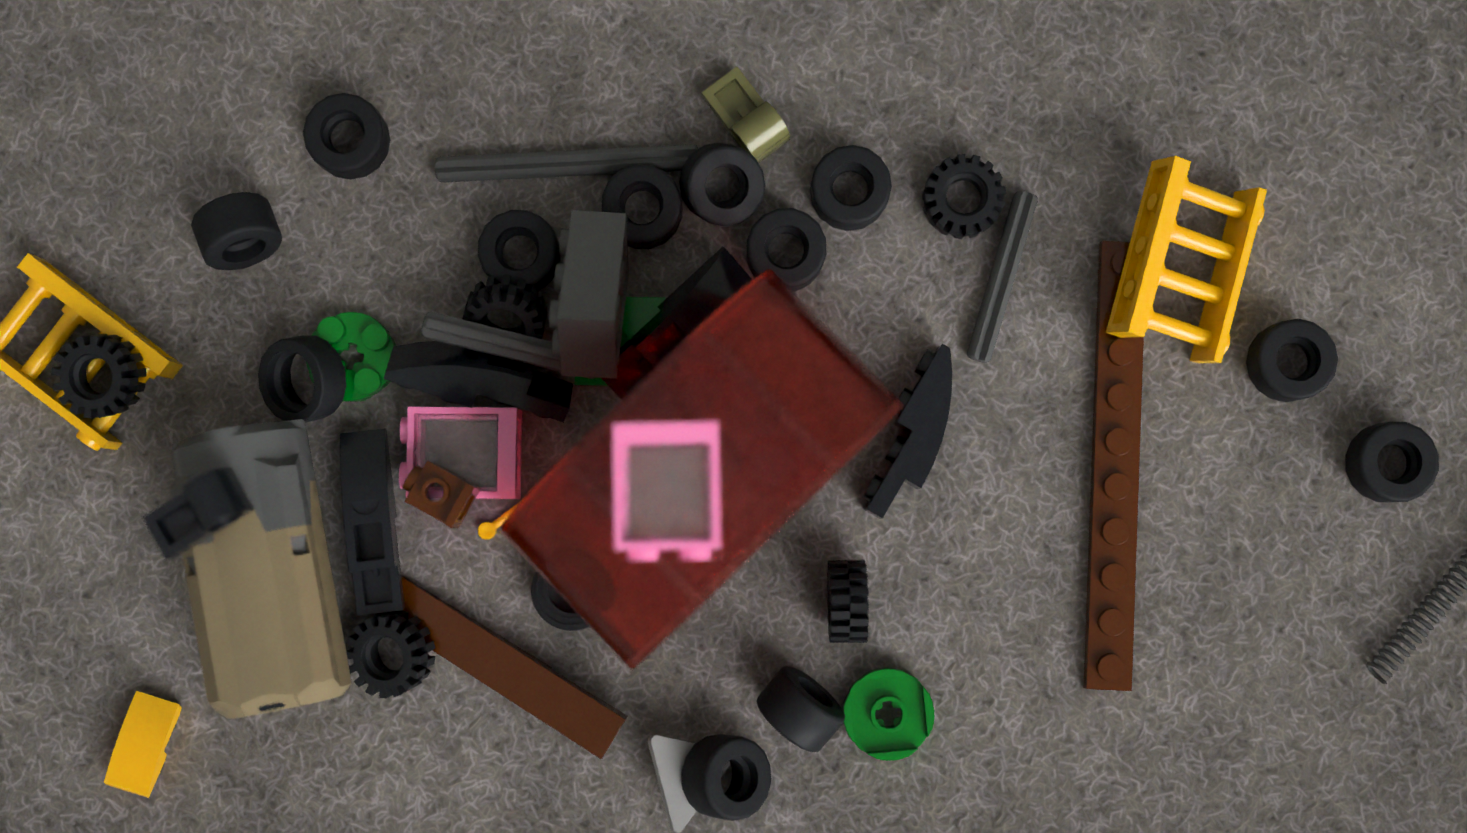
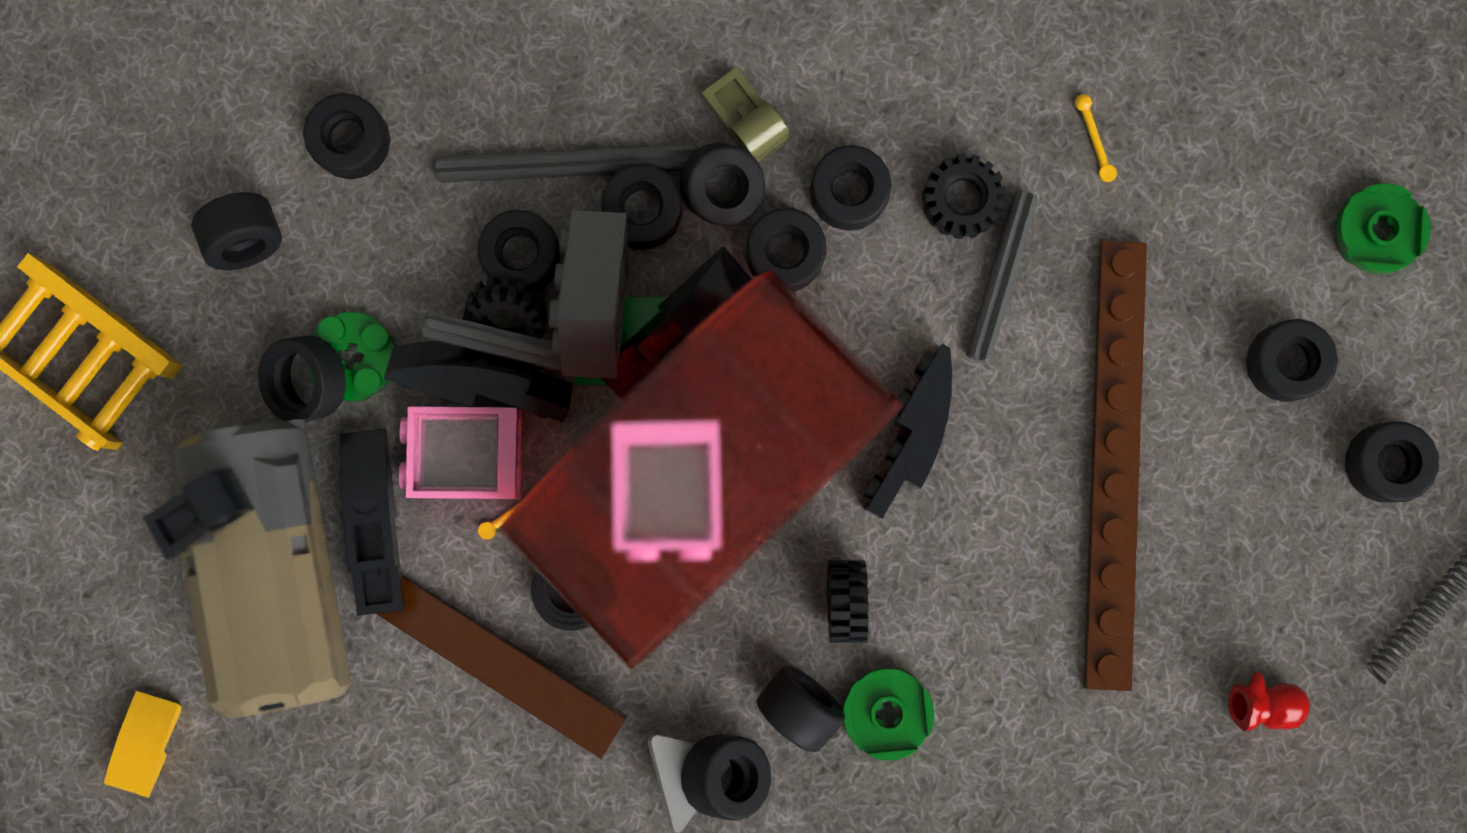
(75, 383): black tyre -> none
(367, 659): black tyre -> none
(457, 495): reddish brown brick -> none
(1106, 172): none -> yellow hinge
(1147, 251): yellow fence -> none
(1275, 707): none -> red animal
(1401, 212): none -> green plate

